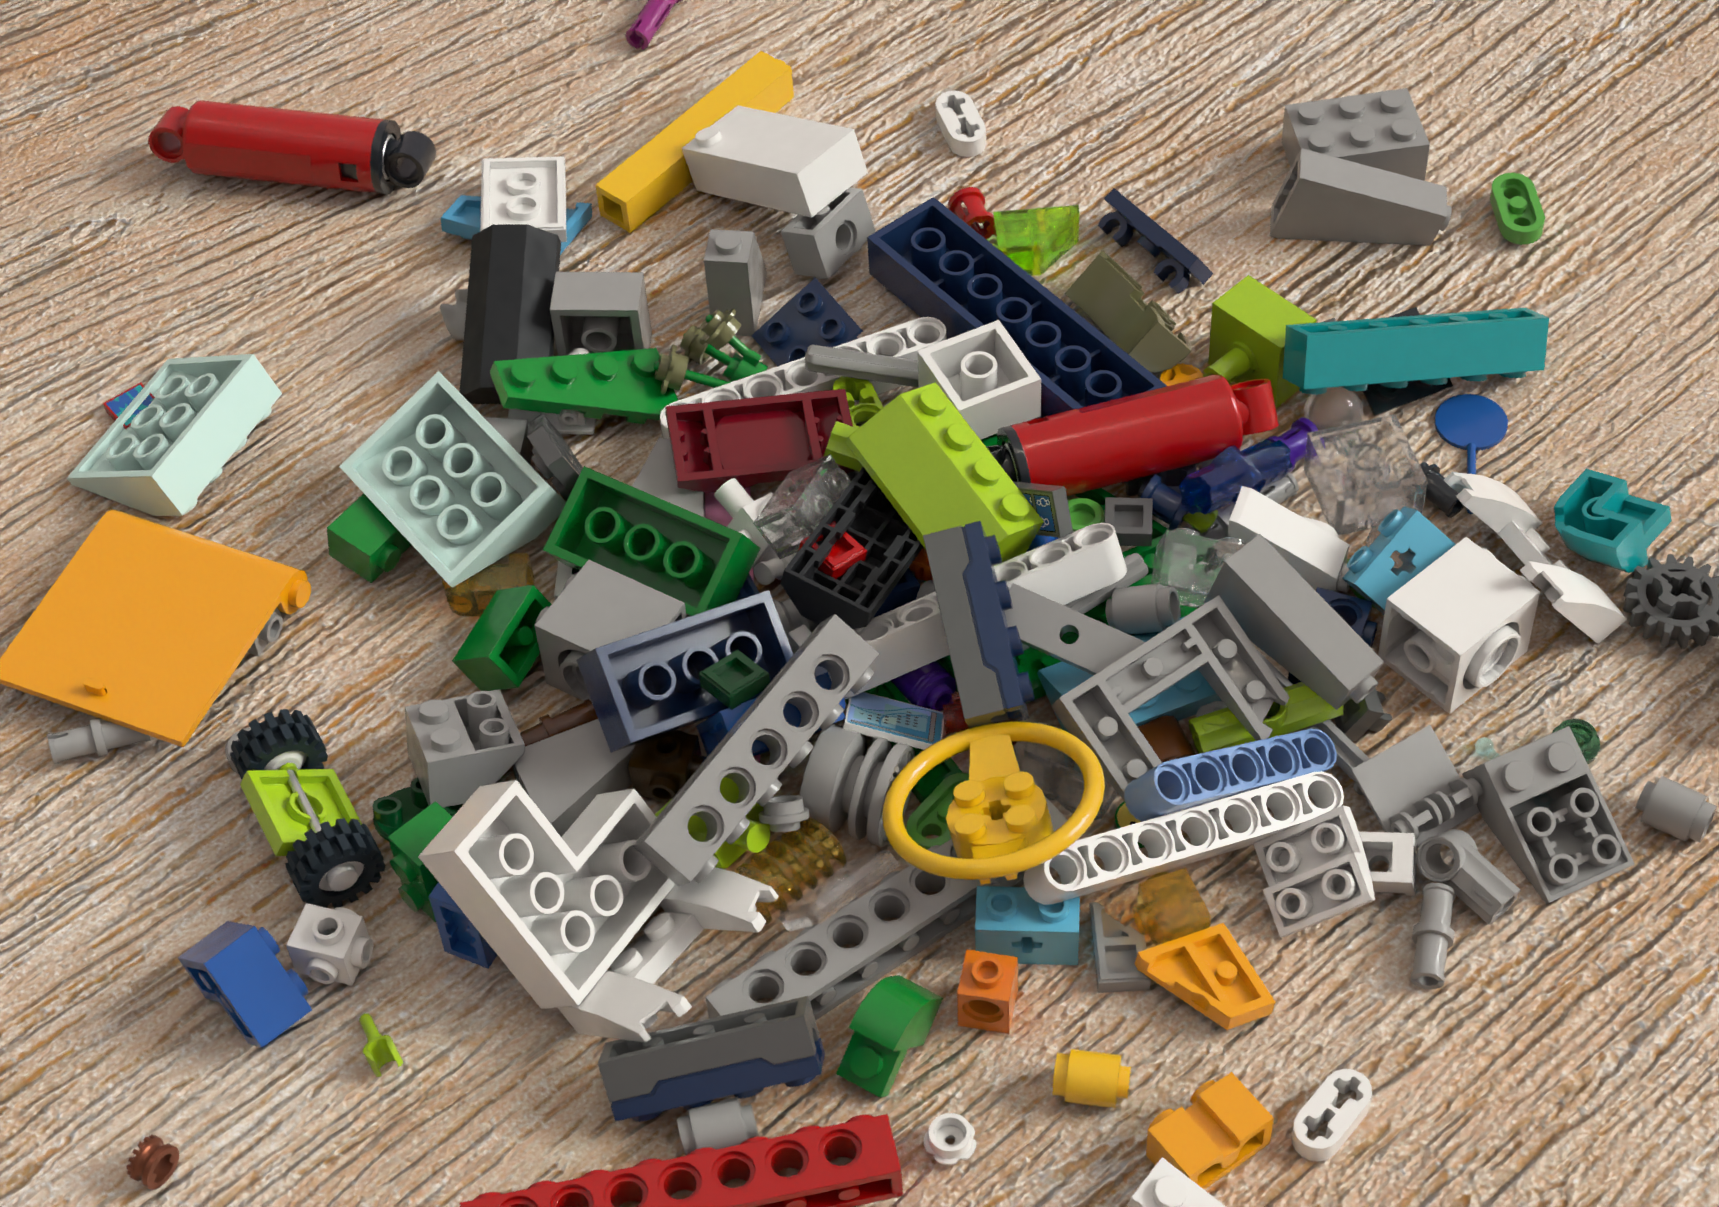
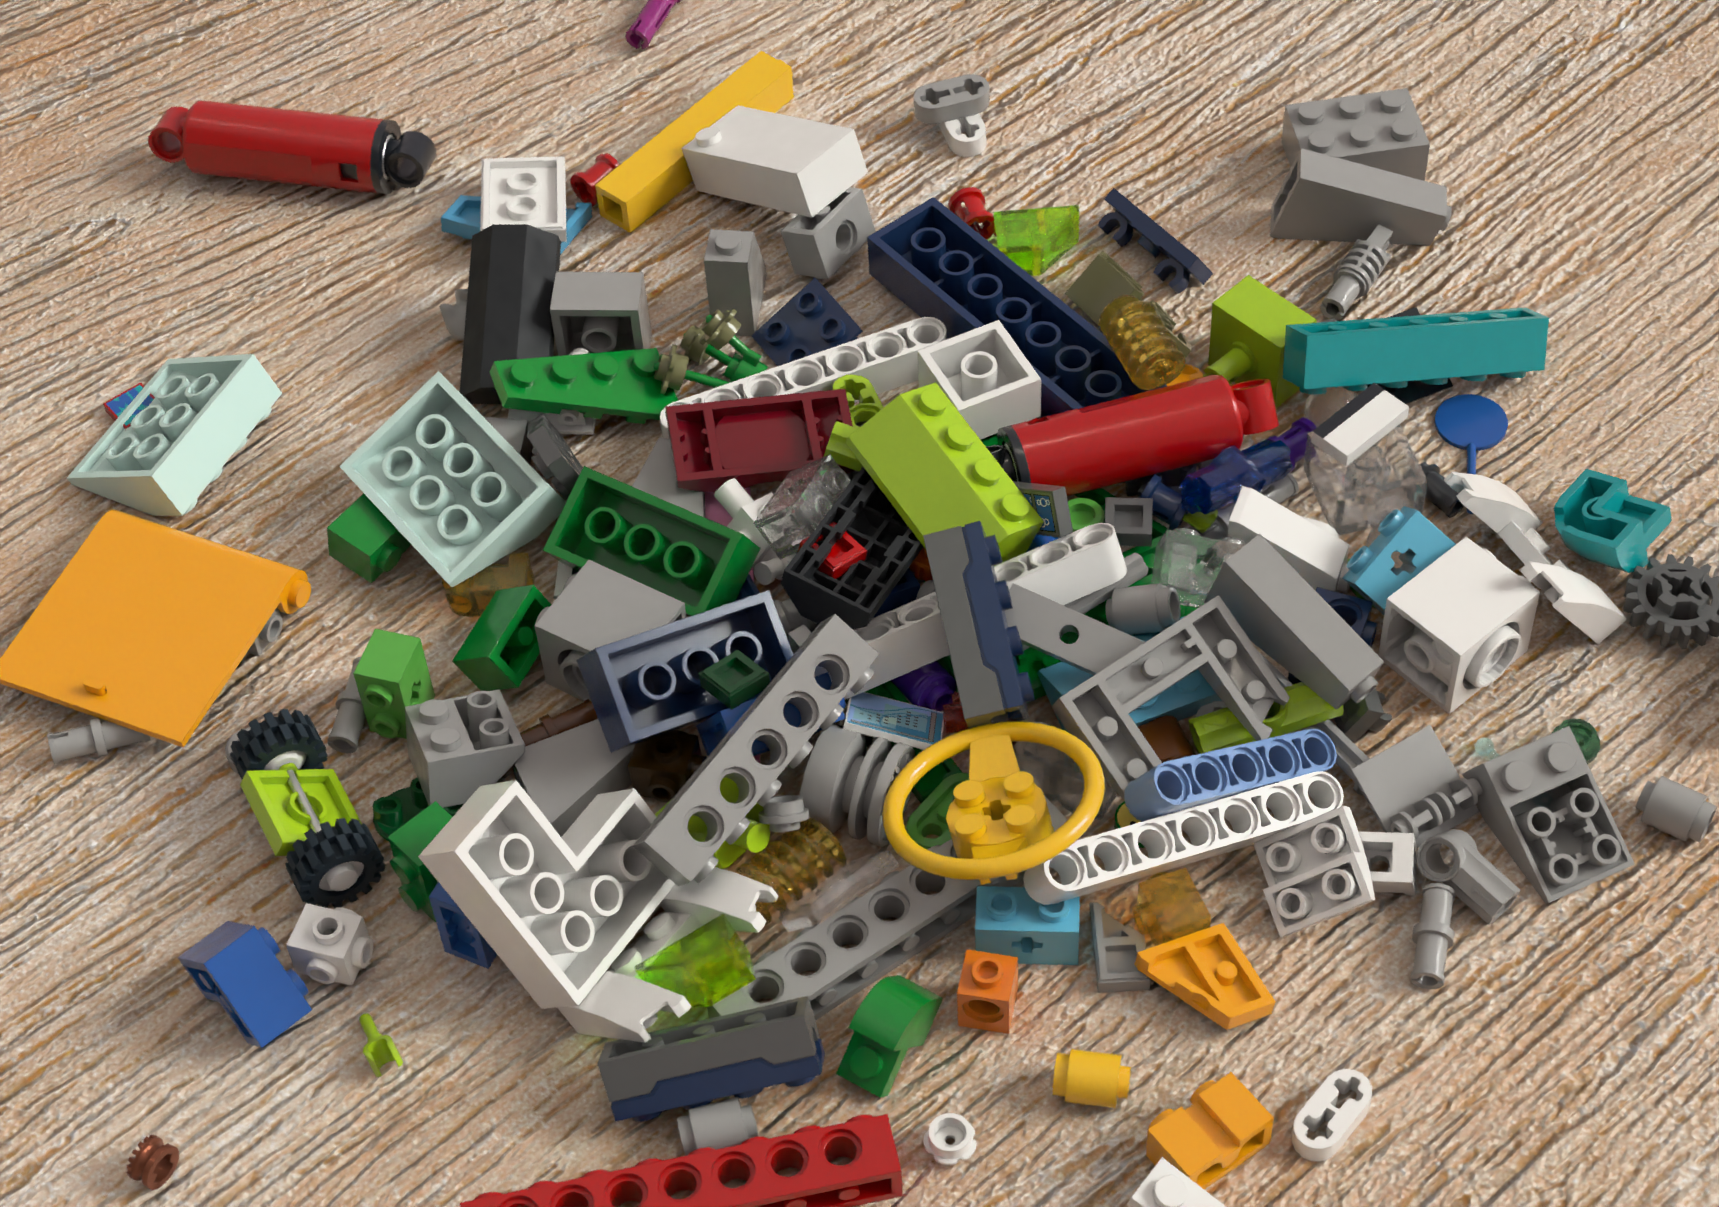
(349, 718): none -> light grey pin
(390, 678): none -> bright green brick
(584, 182): none -> red bush
(702, 964): none -> clear neon green slope
(862, 365): light grey axle -> none
(951, 99): none -> light grey beam
(1141, 342): none -> clear yellow piece
(1357, 272): none -> light grey hinge
(1360, 424): none -> white tile
(1517, 208): bright green plate -> none

